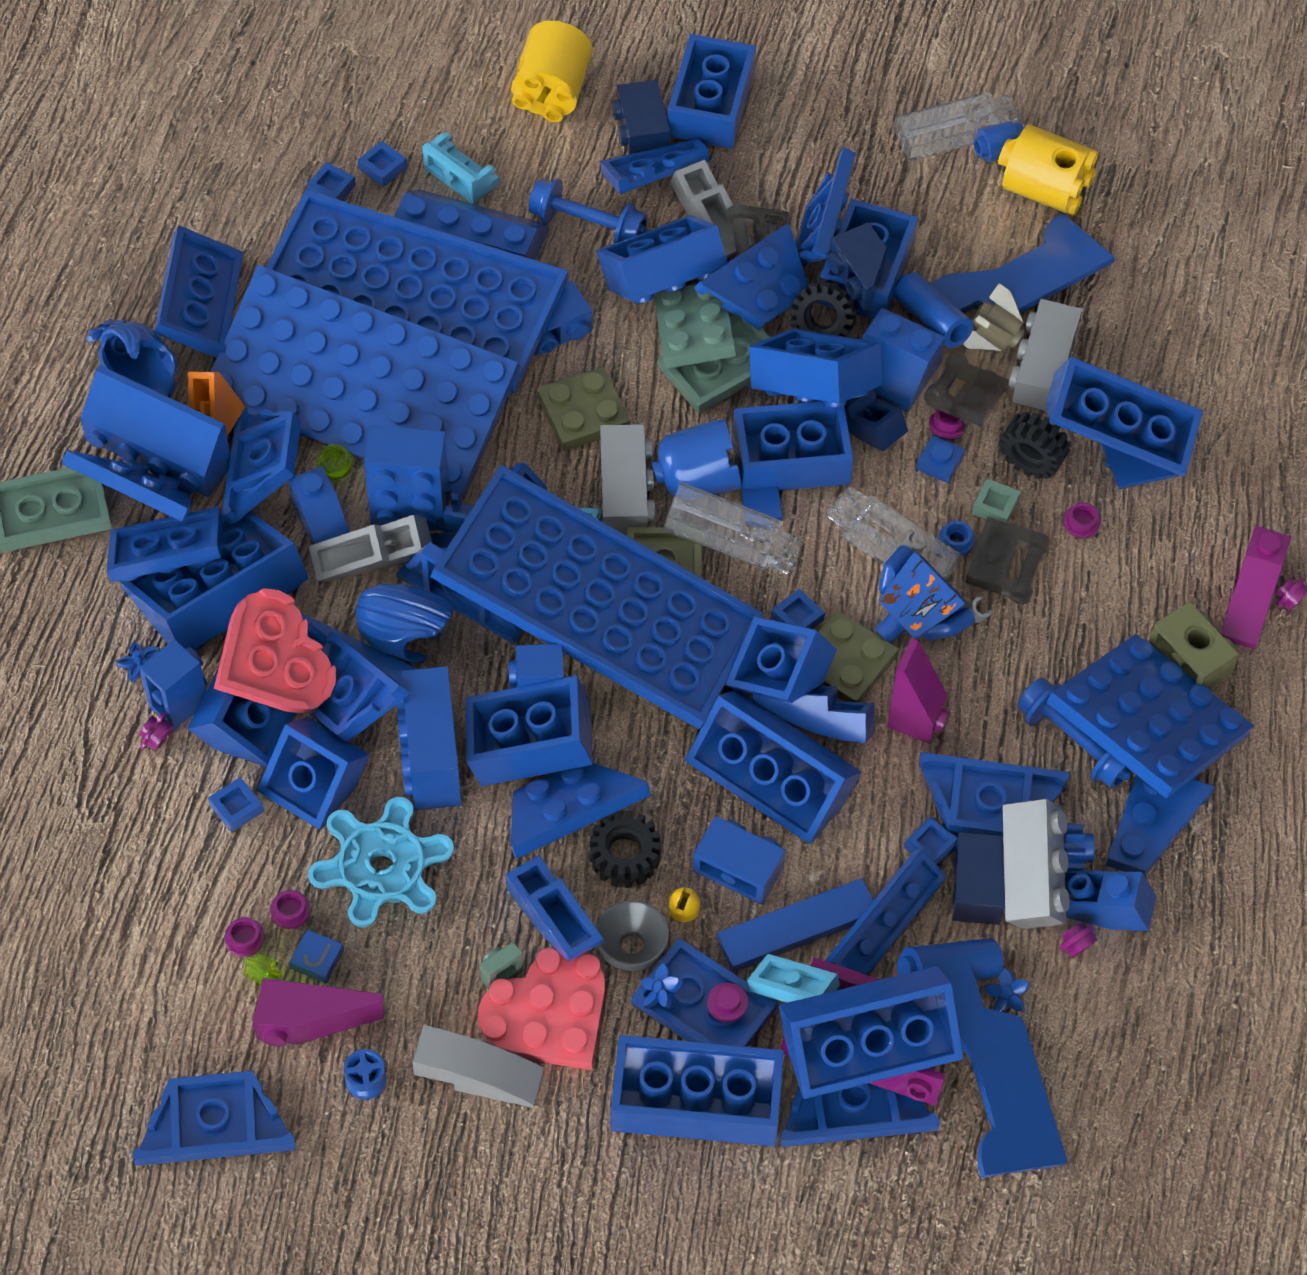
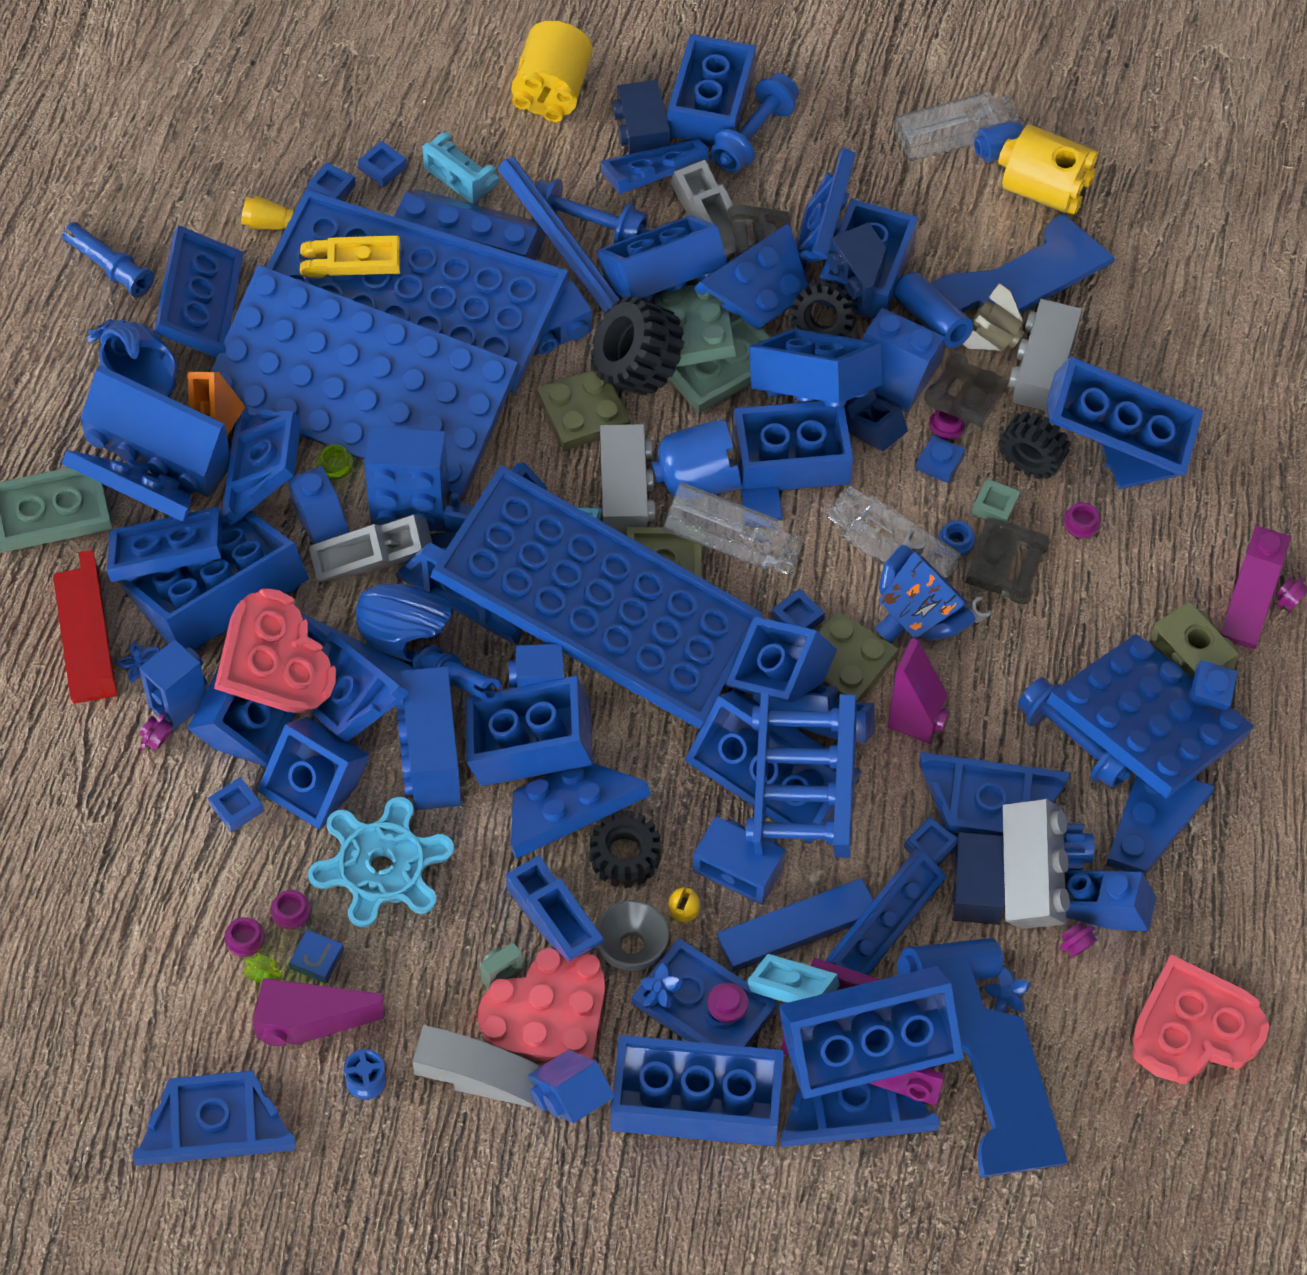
(84, 631): none -> red panel
(118, 266): none -> blue pin
(265, 214): none -> yellow cone
(351, 256): none -> yellow hinge
(459, 675): none -> blue pin
(558, 234): none -> blue axle
(570, 1086): none -> blue brick
(637, 345): none -> black tyre
(733, 148): none -> blue piece
(836, 793): none -> blue fence
(1195, 1022): none -> coral plate
(1213, 685): none -> blue plate

